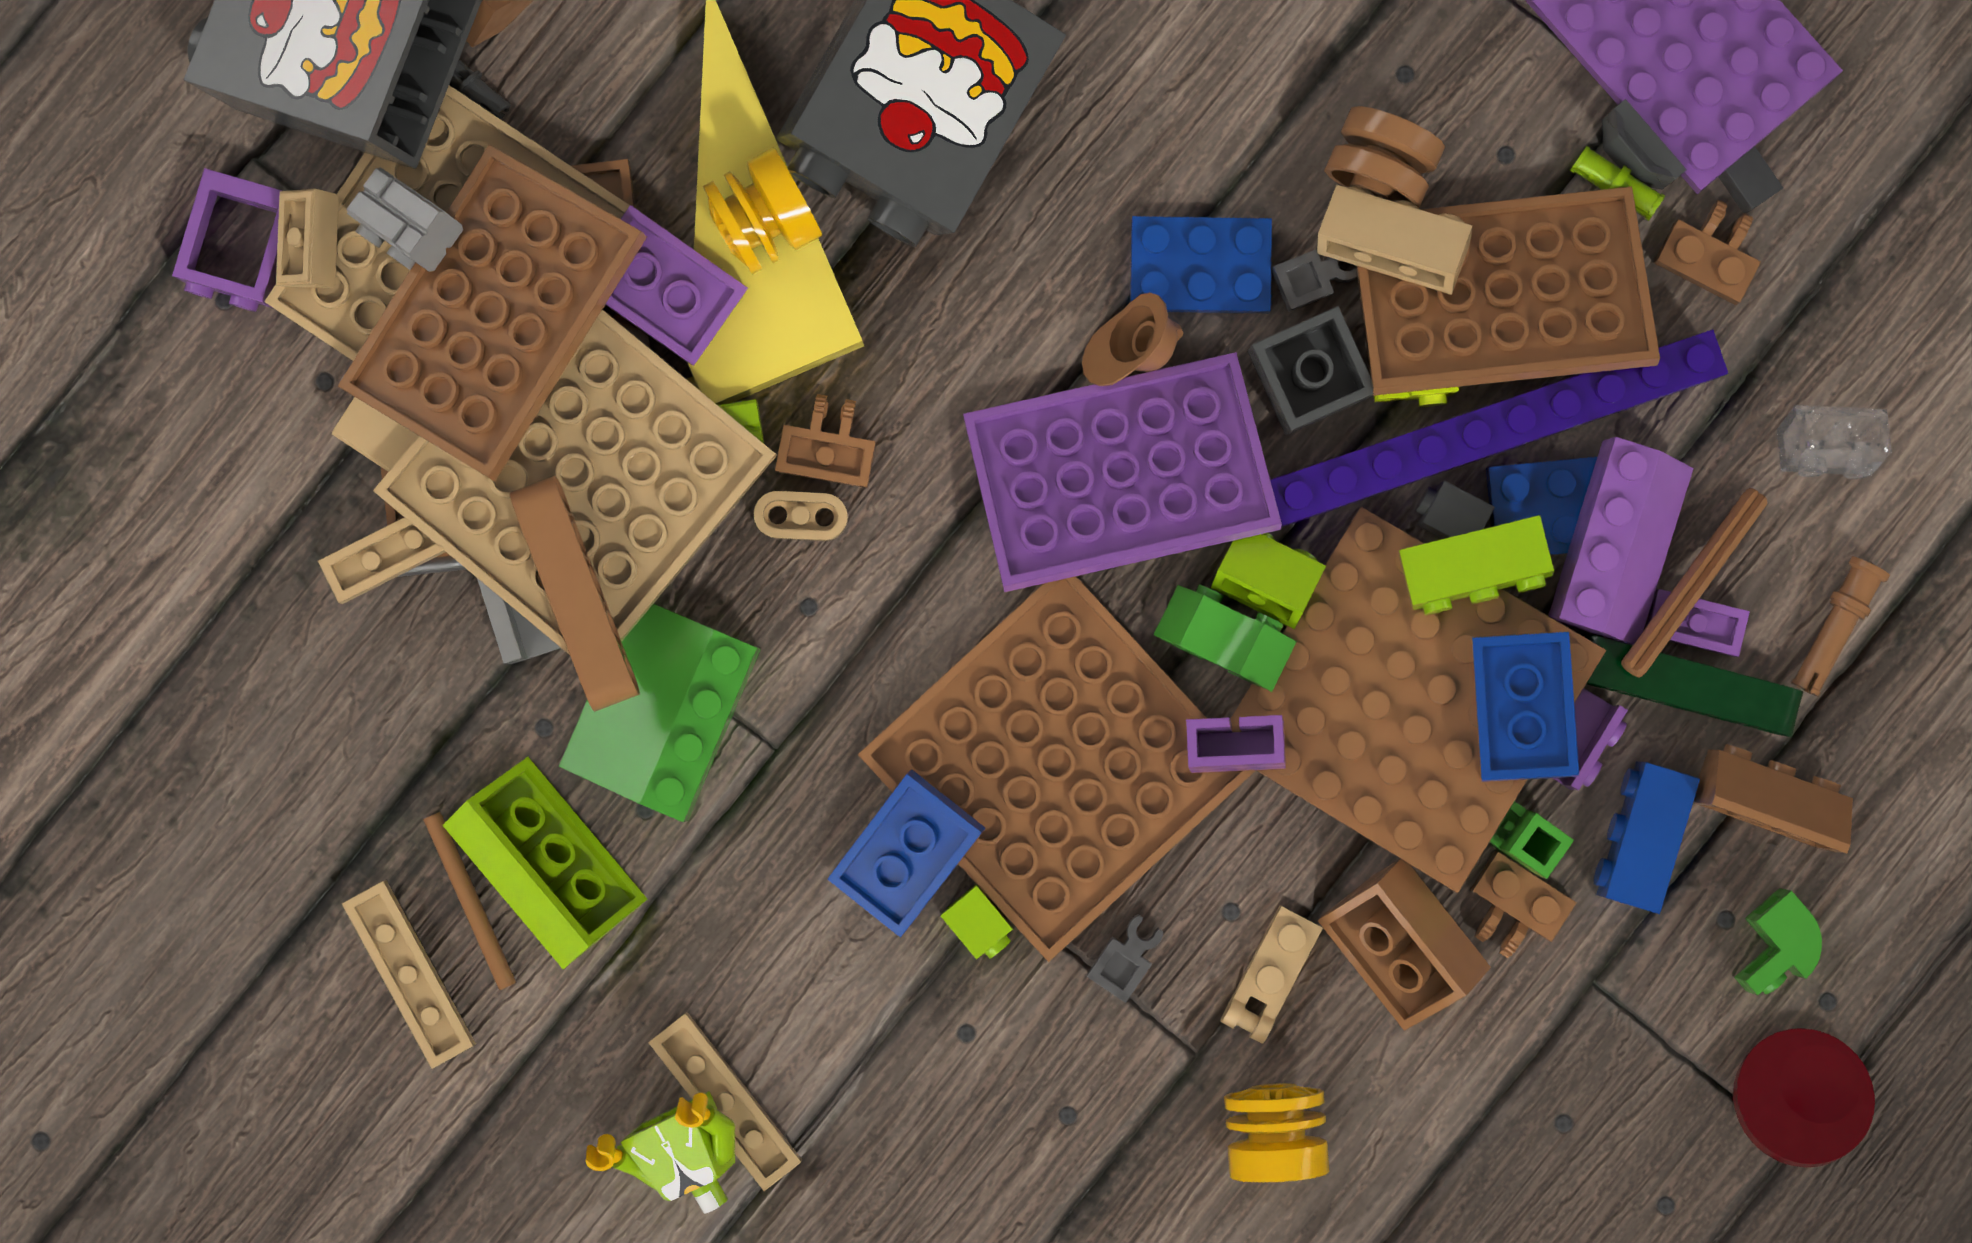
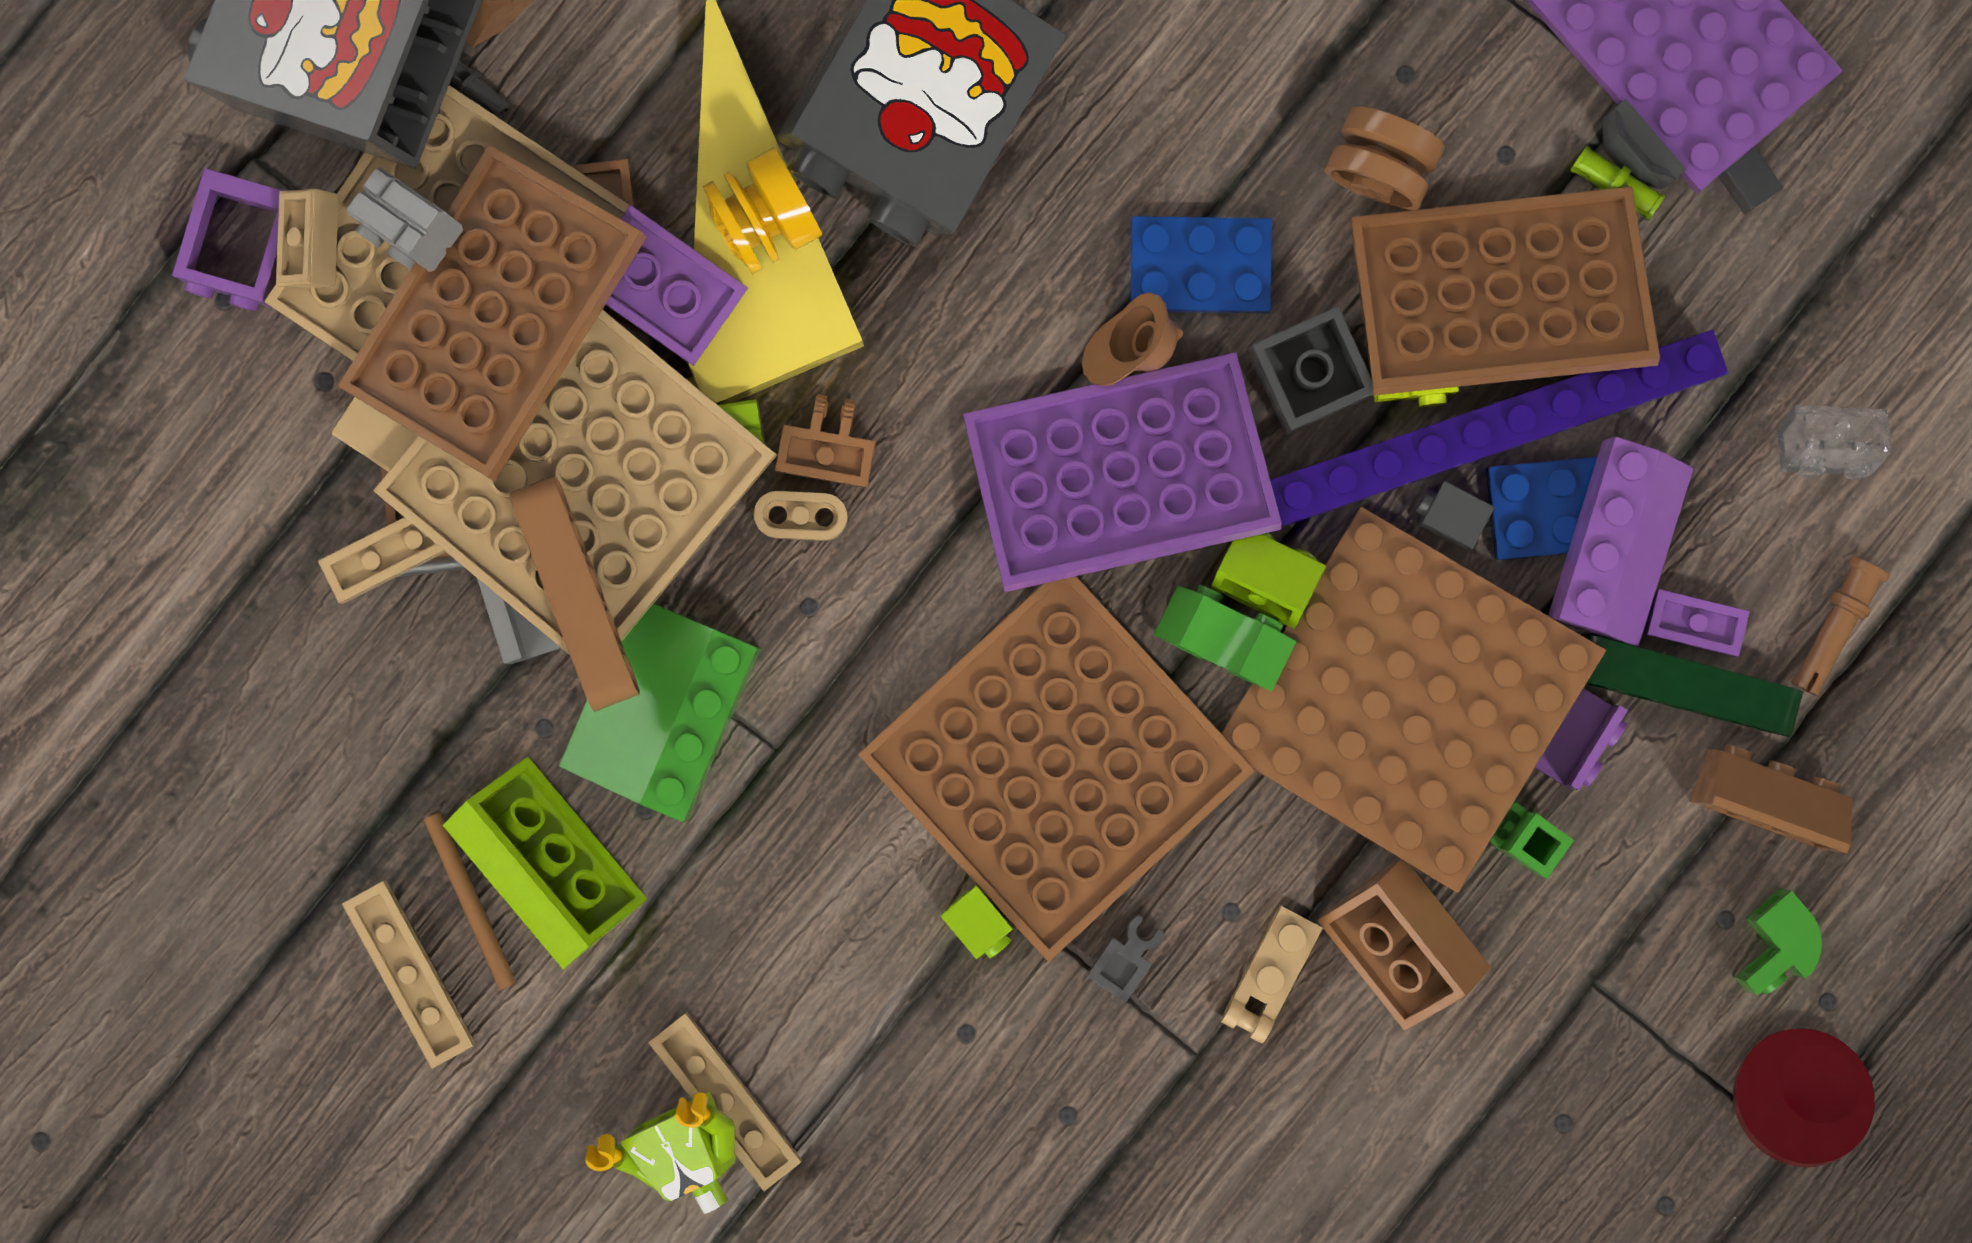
(906, 853): blue plate -> none
(1218, 749): medium lavender piece -> none
(1276, 1134): yellow wheel -> none
(1308, 278): flat silver plate -> none
(1394, 238): tan brick -> none
(1477, 565): lime brick -> none
(1523, 898): medium nougat hinge -> none
(1525, 706): blue plate -> none
(1646, 836): blue brick -> none
(1694, 583): medium nougat axle -> none
(1708, 261): medium nougat hinge -> none

